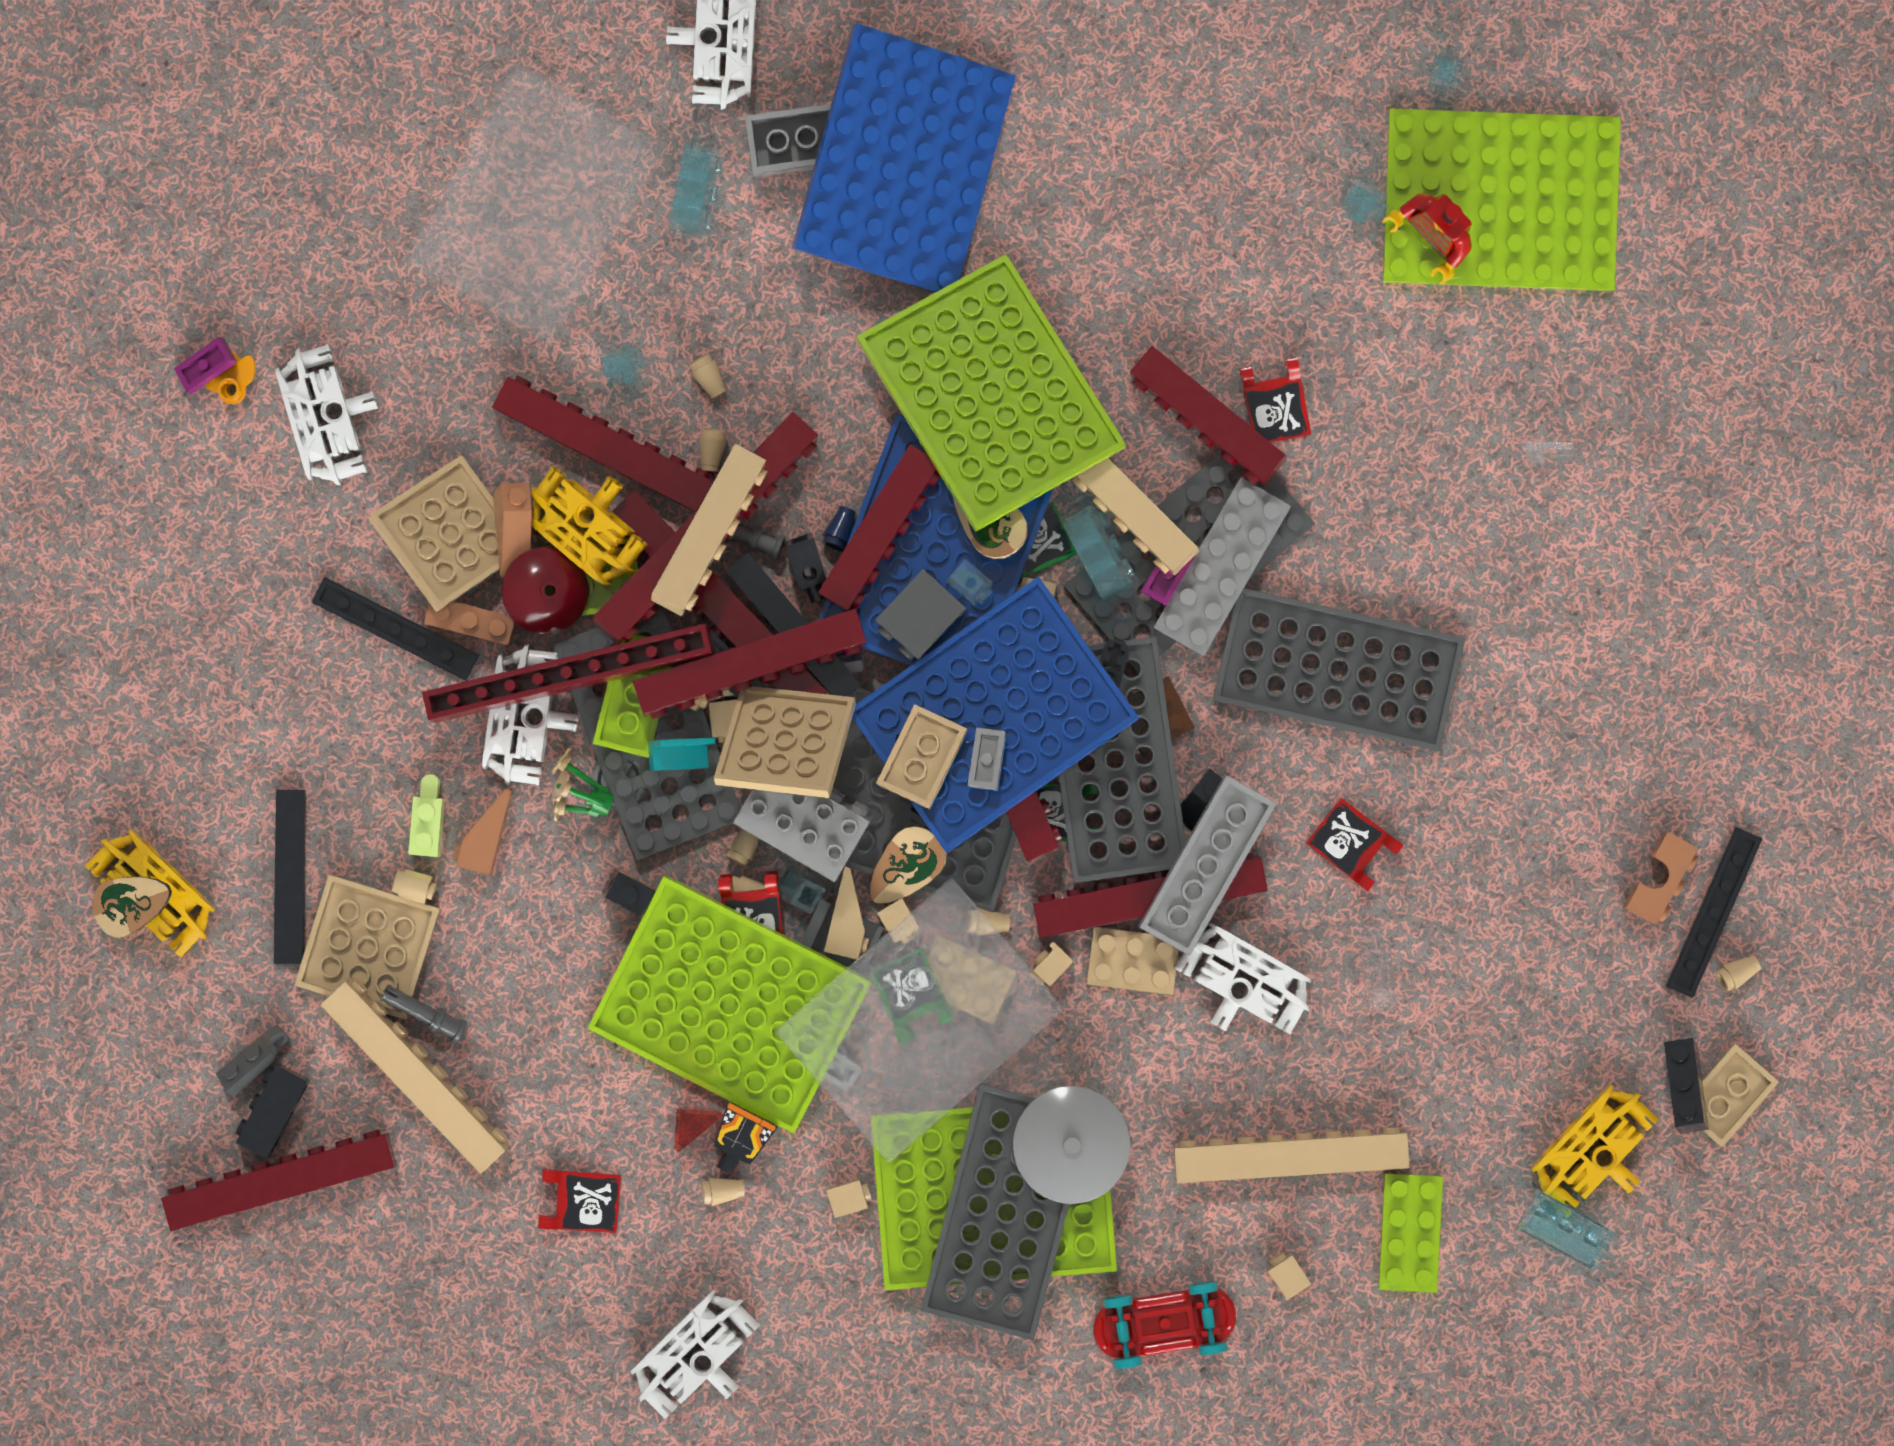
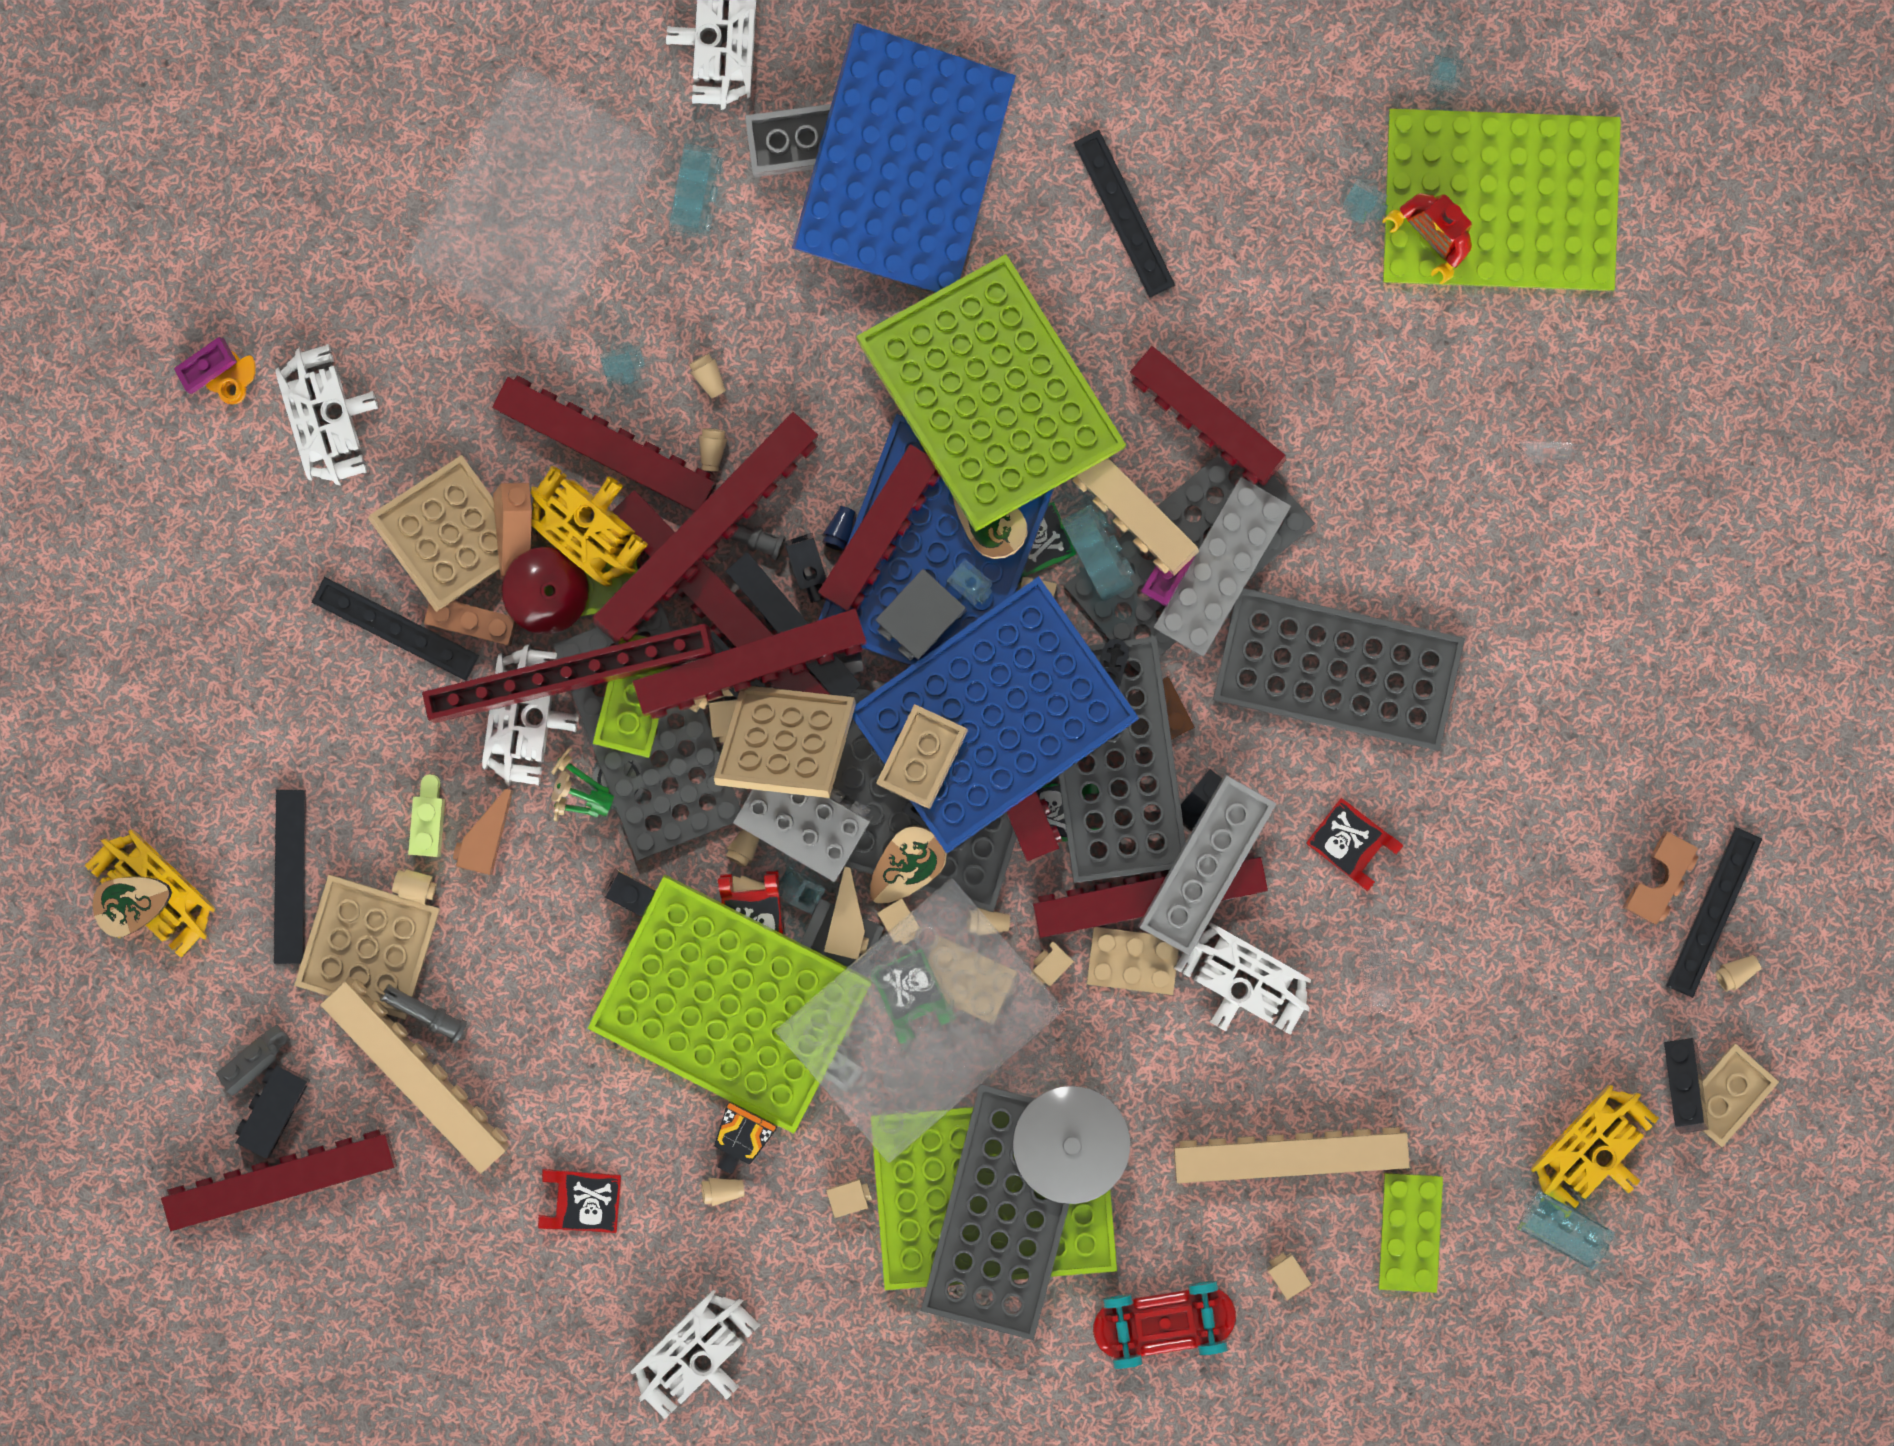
(679, 754): teal panel -> none
(692, 1123): clear red slope -> none
(708, 530): tan brick -> none
(987, 759): light grey plate -> none
(1124, 214): none -> black tile
(1278, 404): flag -> none

